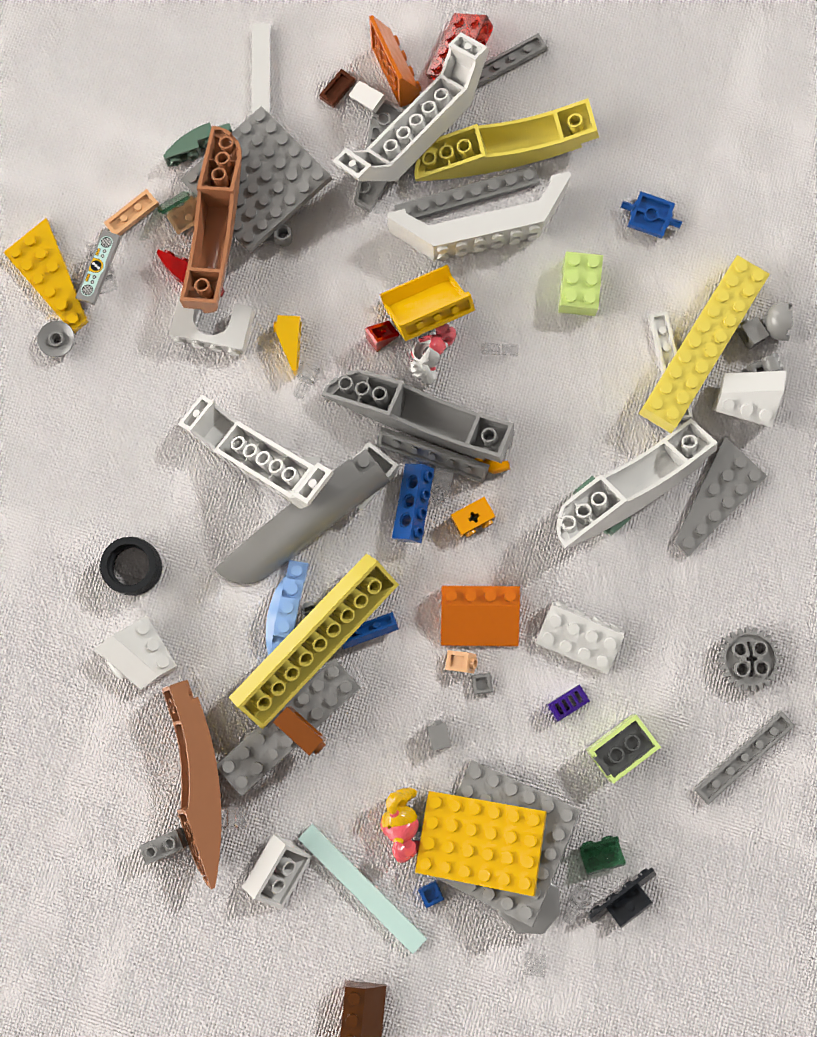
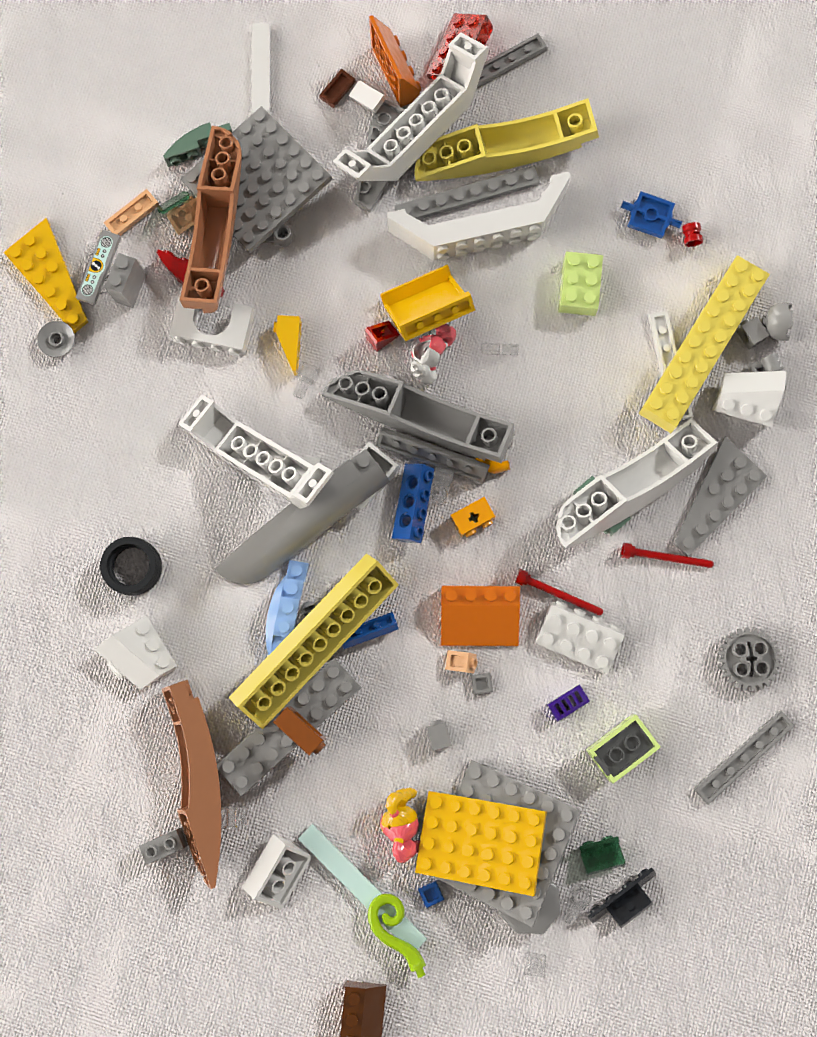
(125, 280): none -> light grey brick
(411, 954): none -> lime plant
(524, 578): none -> red piece
(630, 551): none -> red piece
(692, 234): none -> red wheel

